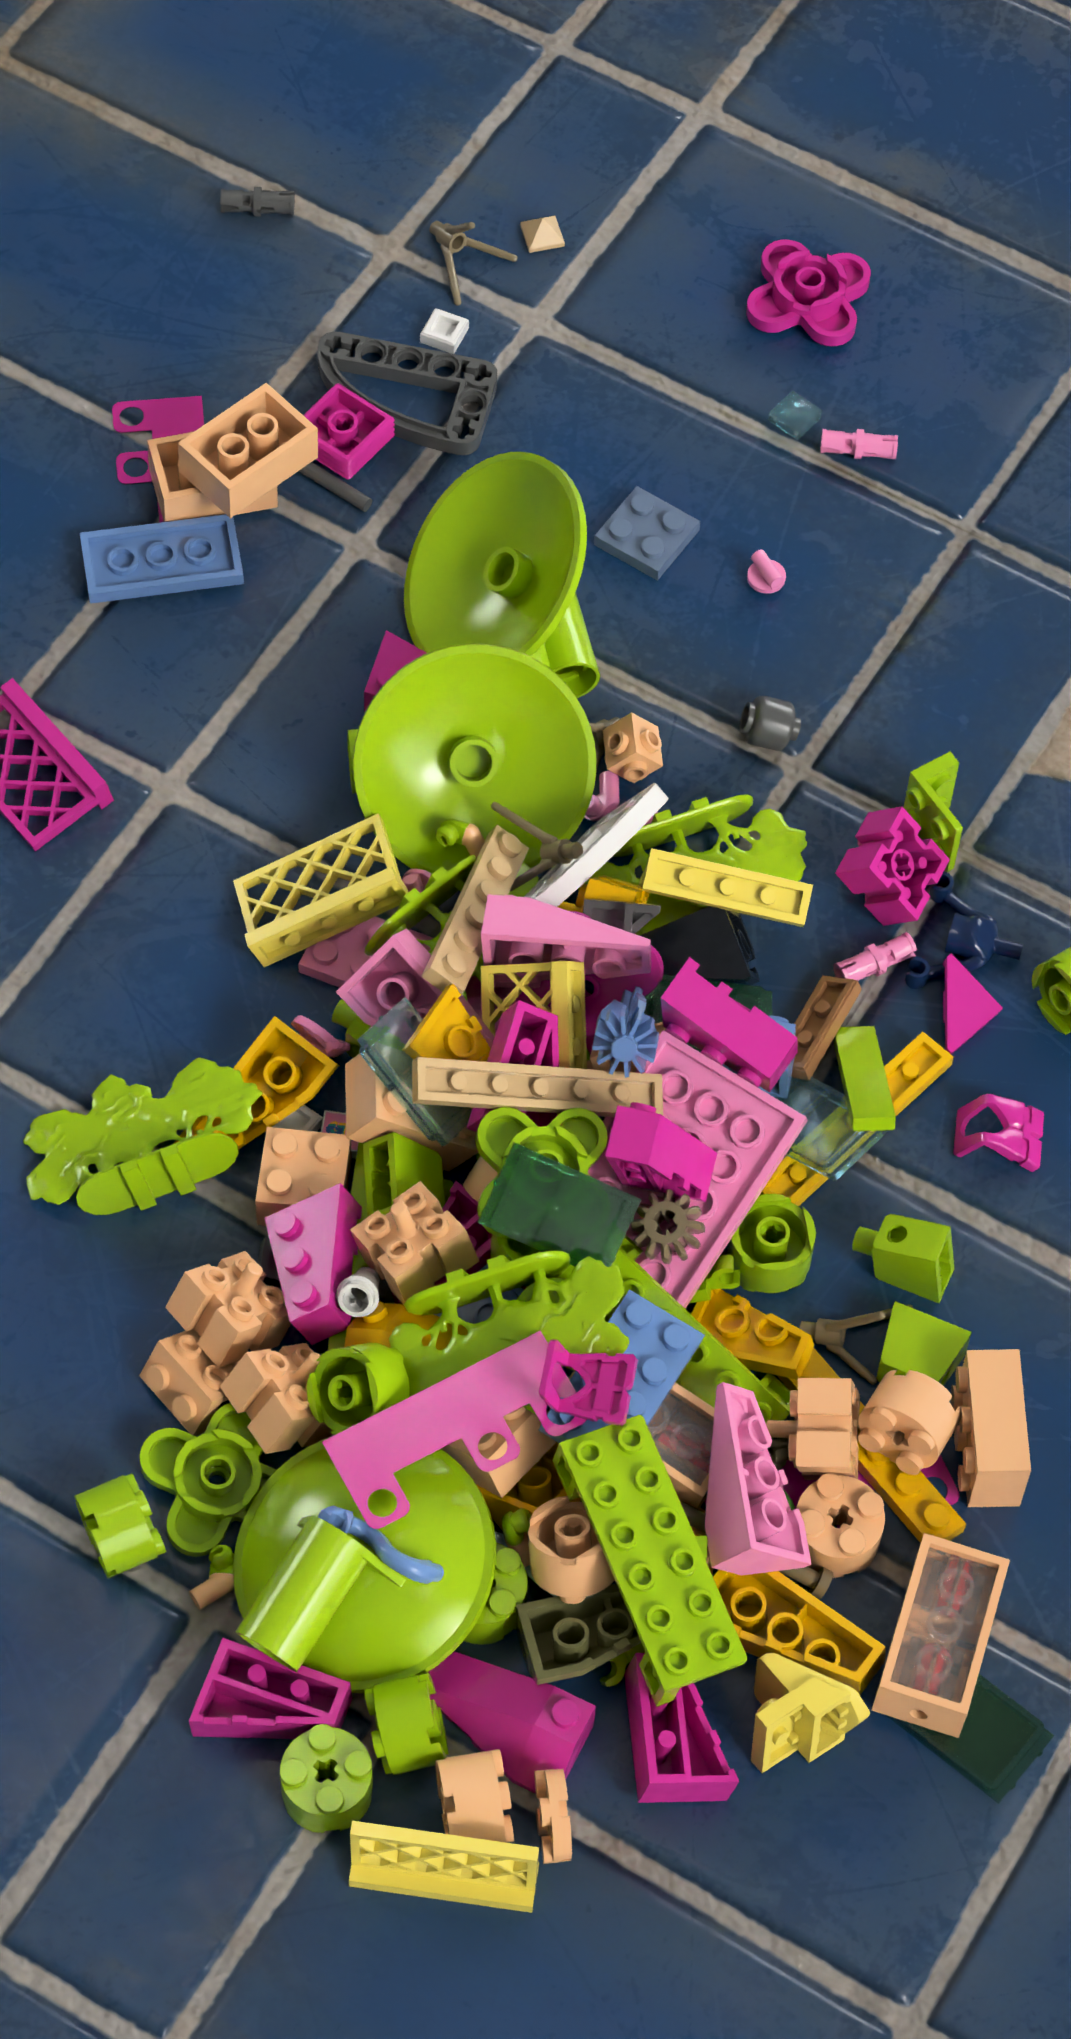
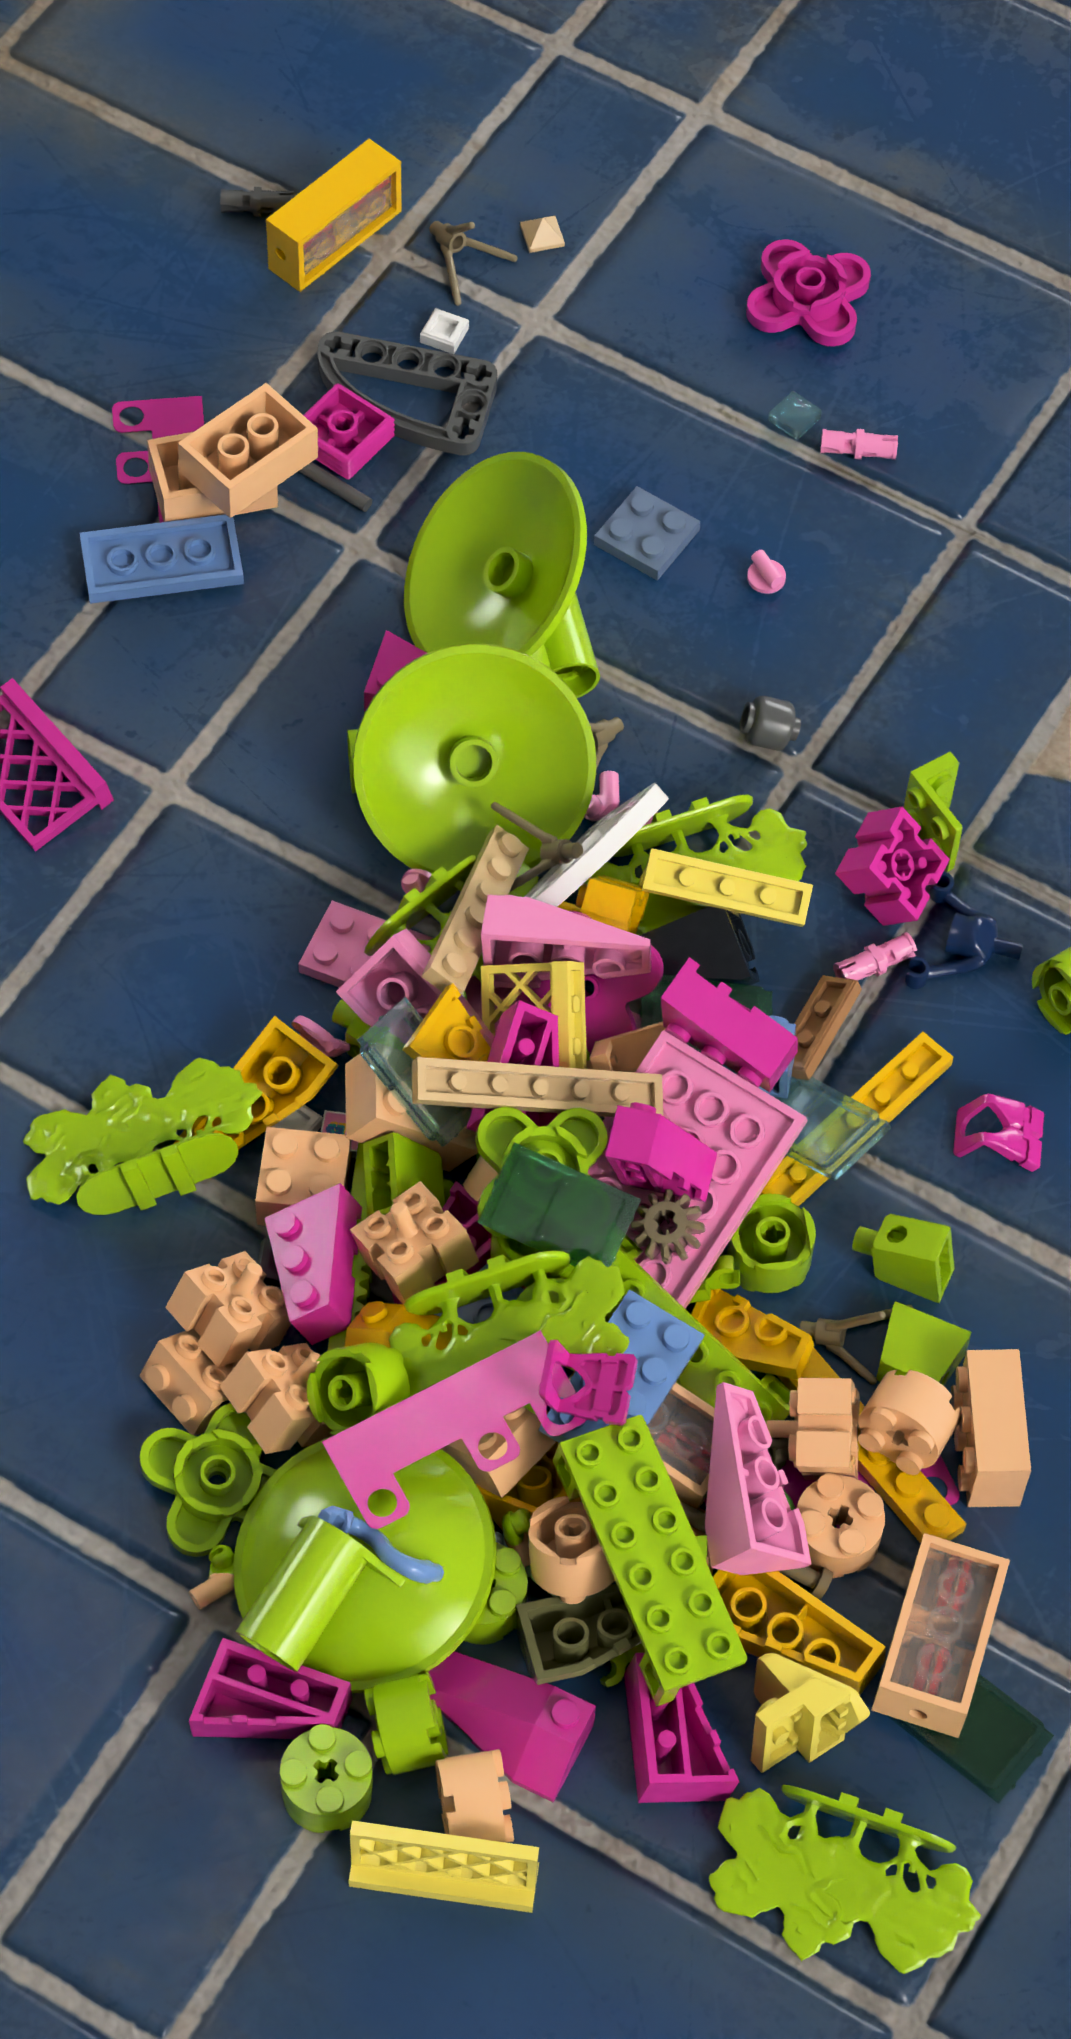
(119, 1525): lime brick -> none
(327, 912): light yellow fence -> none
(334, 215): none -> yellow brick
(359, 1293): white cone -> none
(461, 833): arm -> none
(553, 1816): light nougat plate -> none
(620, 914): dark grey slope -> none
(626, 1033): medium blue piece -> none
(632, 748): light nougat brick -> none
(831, 1885): none -> lime plant
(864, 1079): lime tile -> none
(965, 1005): dark pink tile -> none

